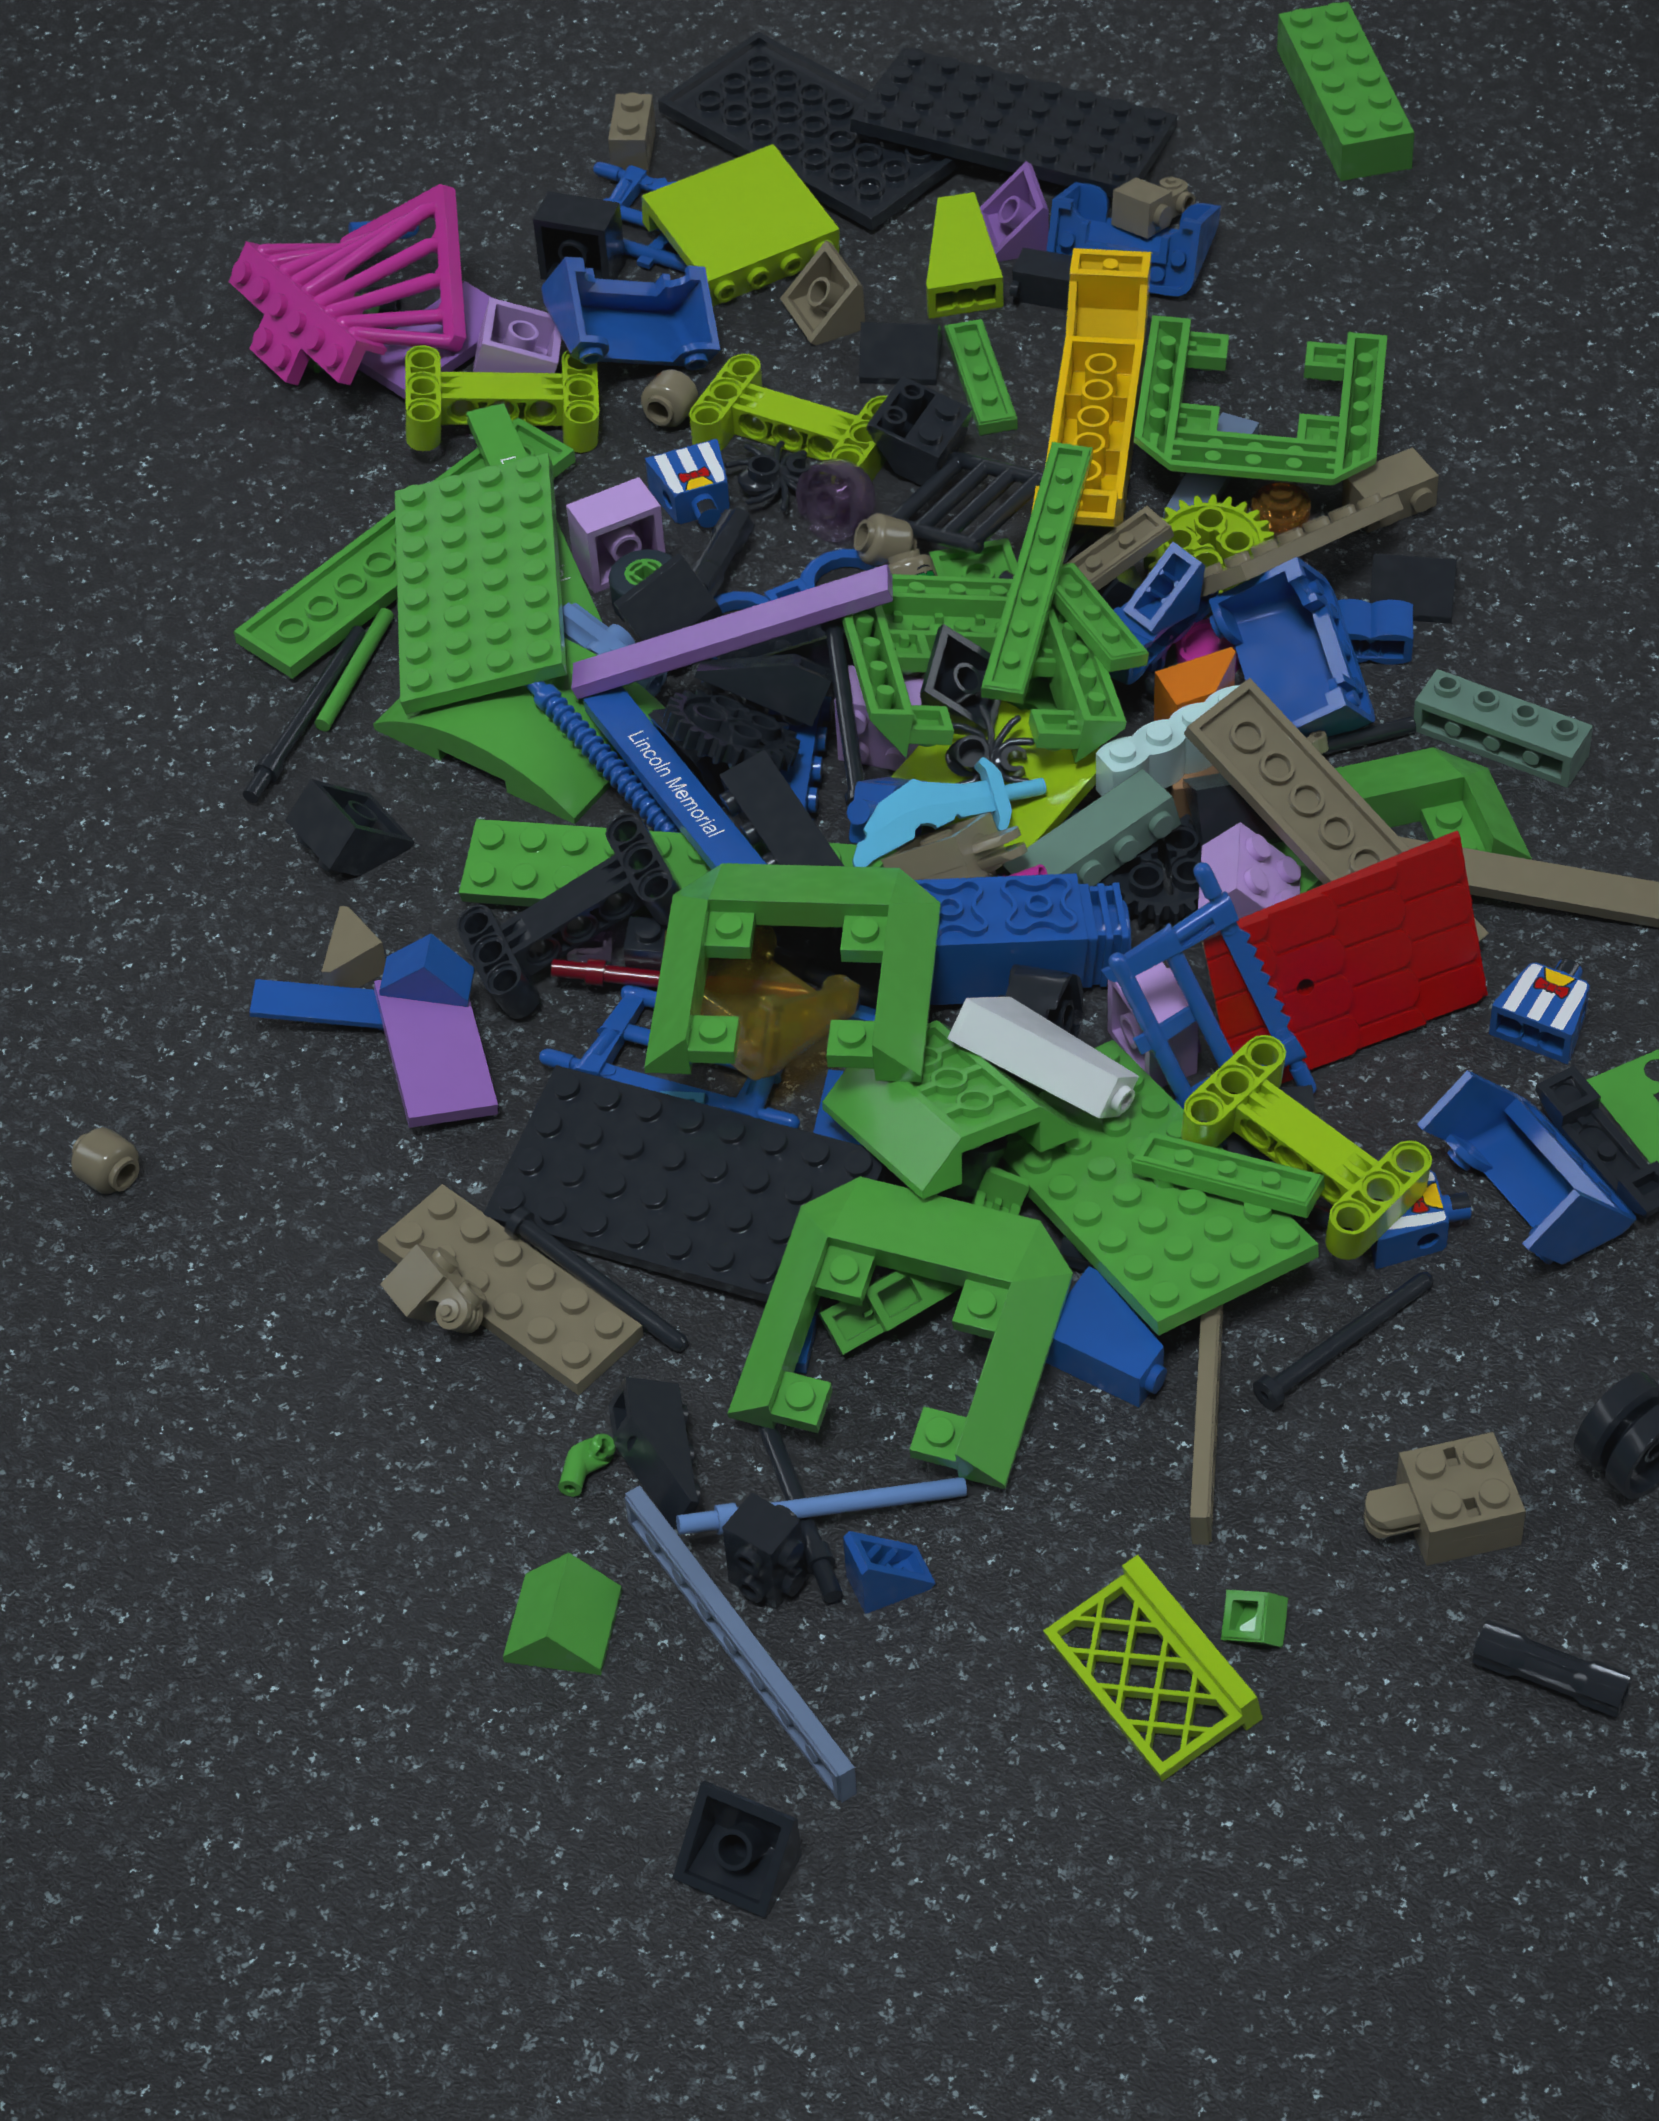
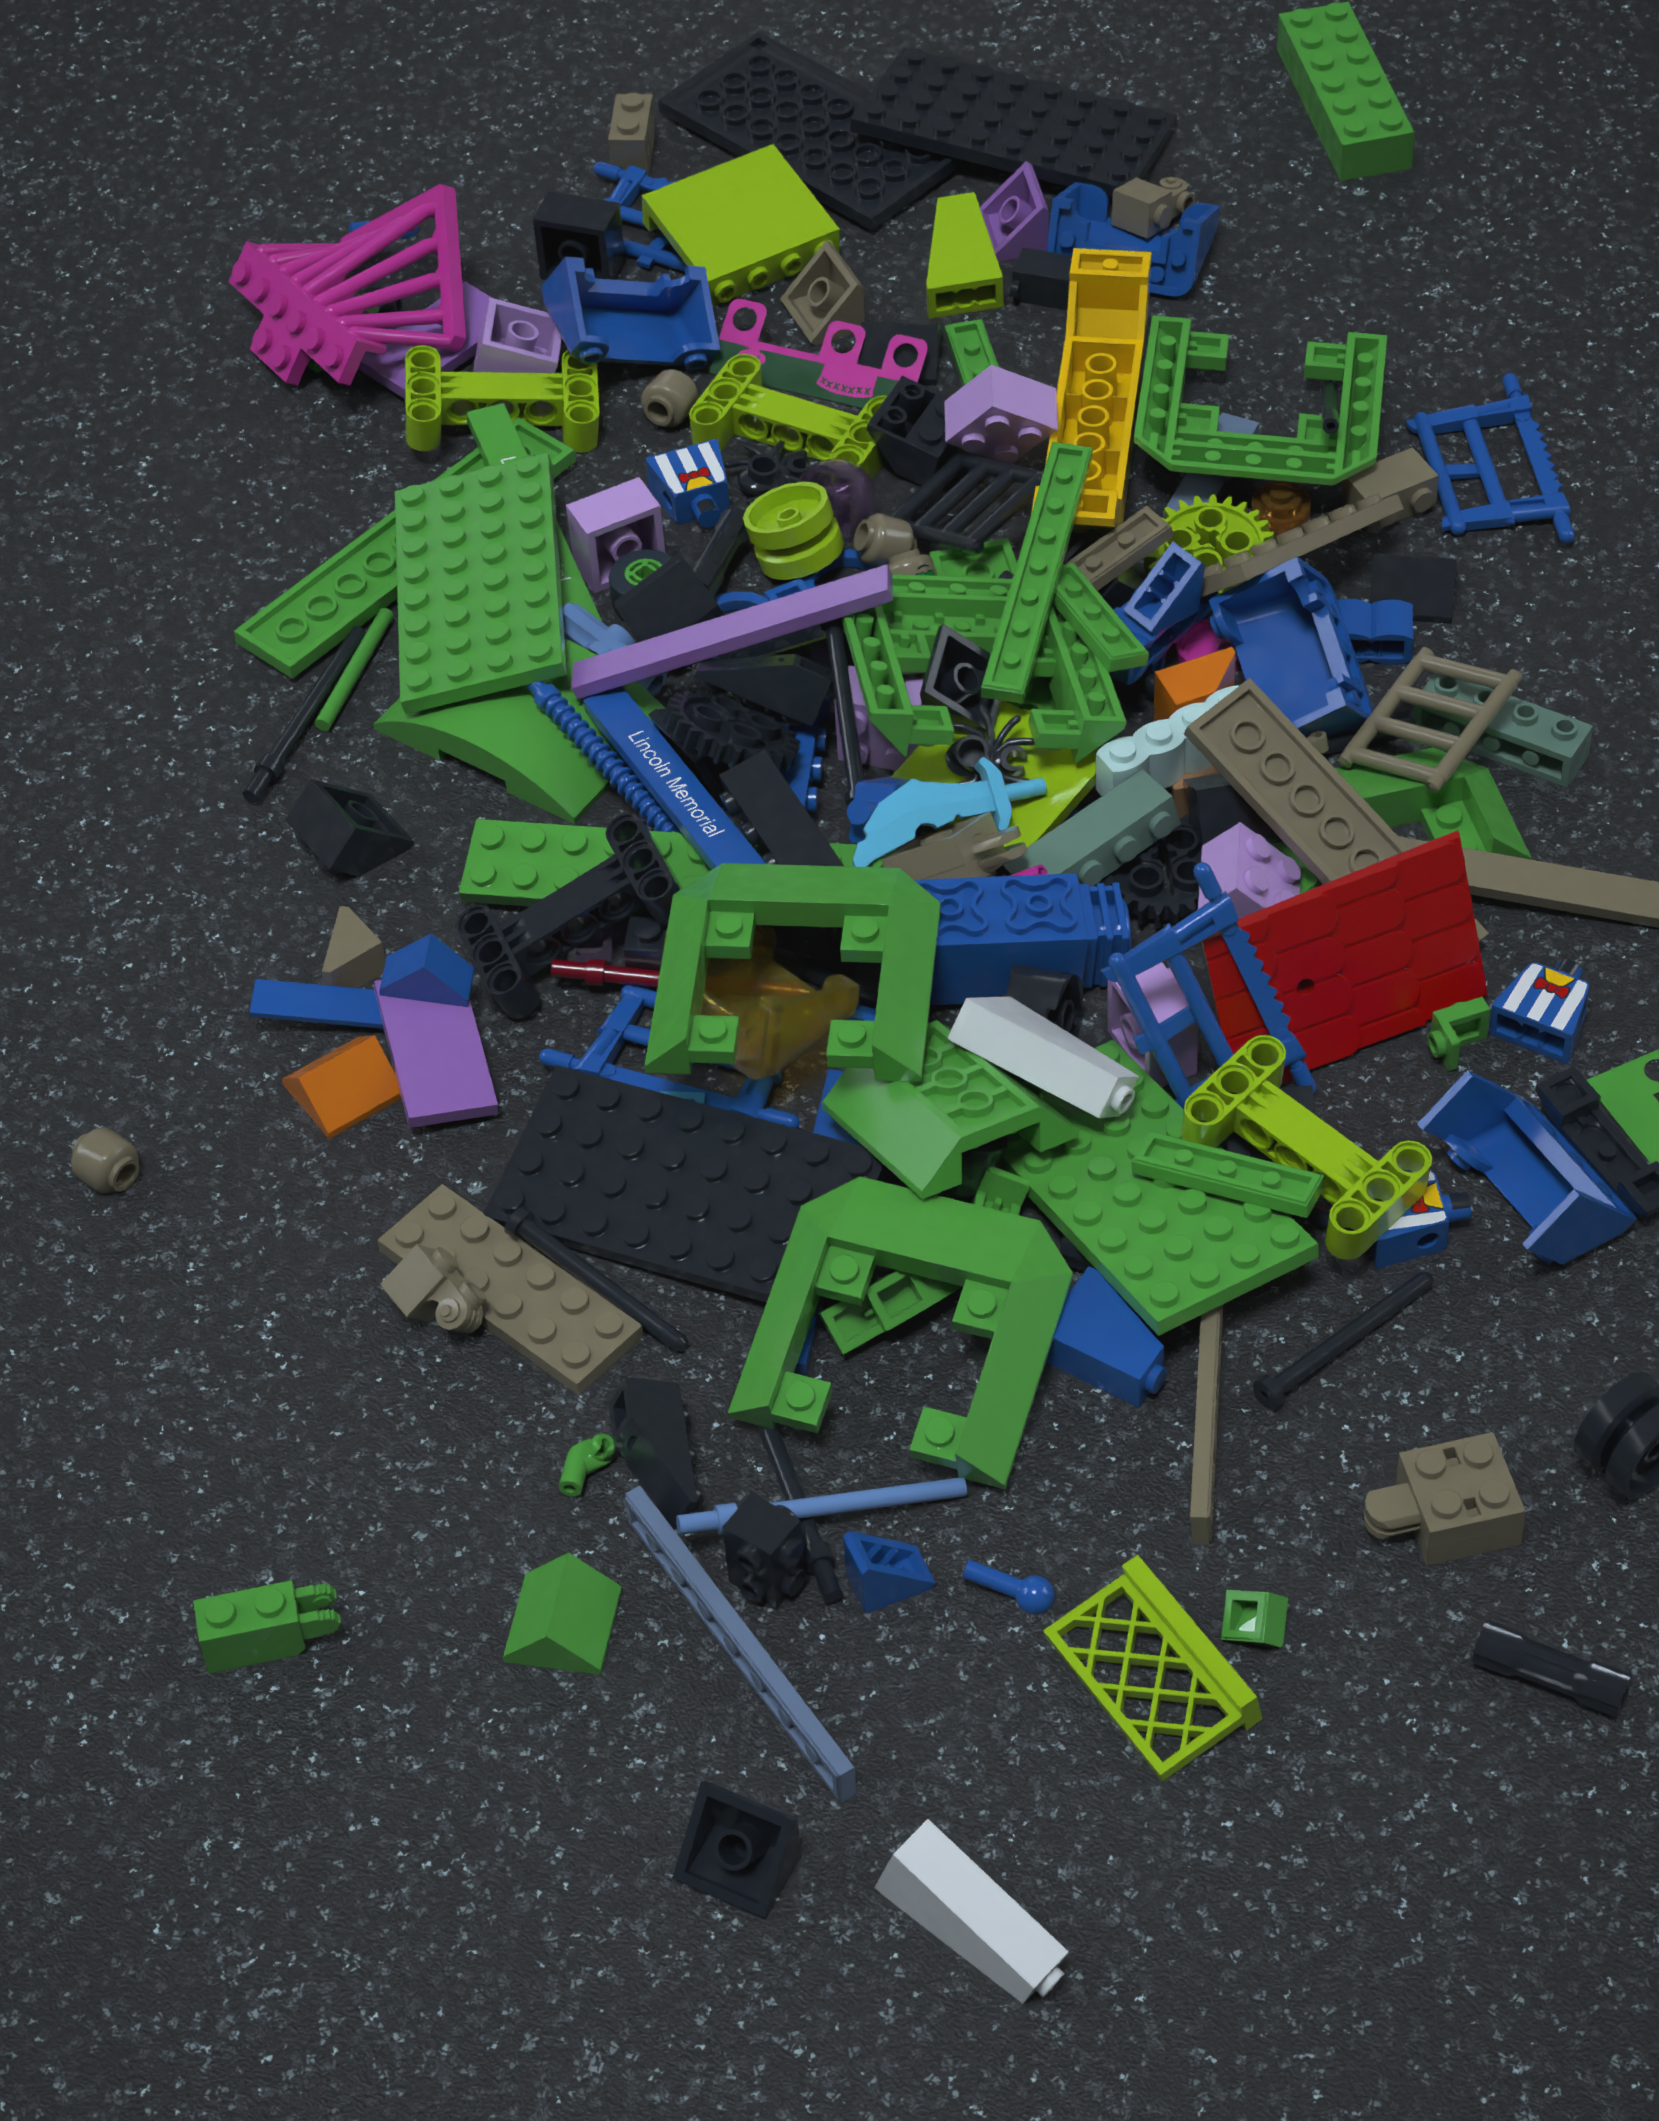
(262, 1623): none -> bright green hinge
(345, 1085): none -> orange slope
(793, 530): none -> lime wheel
(822, 376): none -> dark pink piece
(971, 1913): none -> white slope
(1000, 415): none -> lavender brick
(1032, 1593): none -> blue bar
(1329, 407): none -> black piece
(1457, 746): none -> dark tan bar
(1457, 1027): none -> bright green bracket
(1500, 512): none -> blue piece

